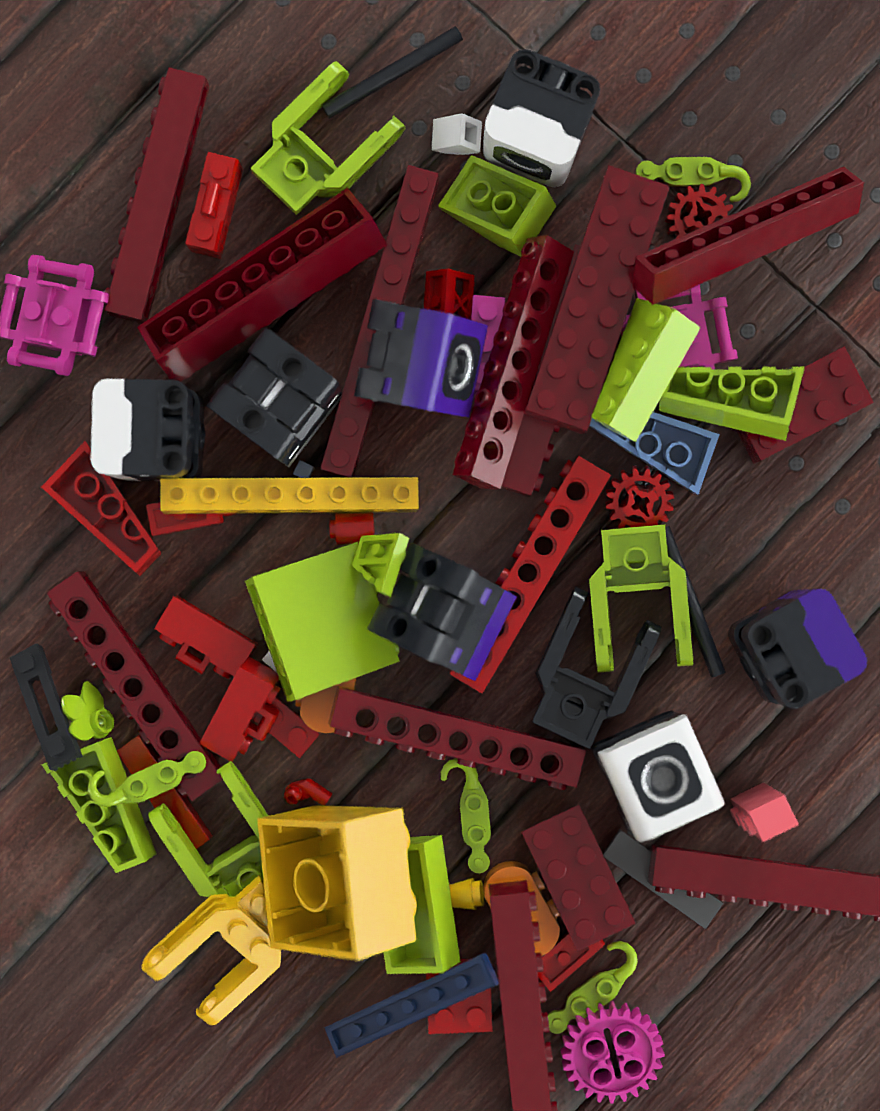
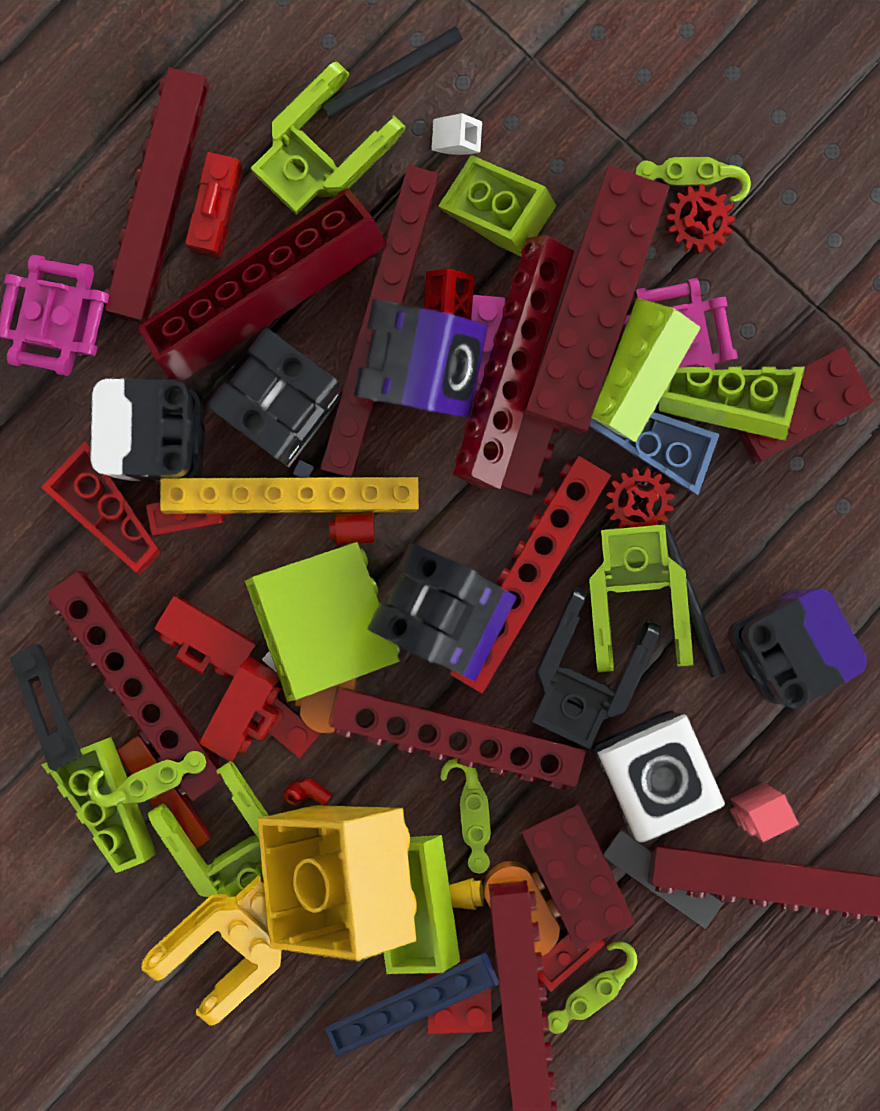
(87, 714): lime plate -> none
(380, 559): lime wing -> none
(539, 118): piece -> none
(640, 1044): dark pink gear -> none
(747, 235): dark red brick -> none

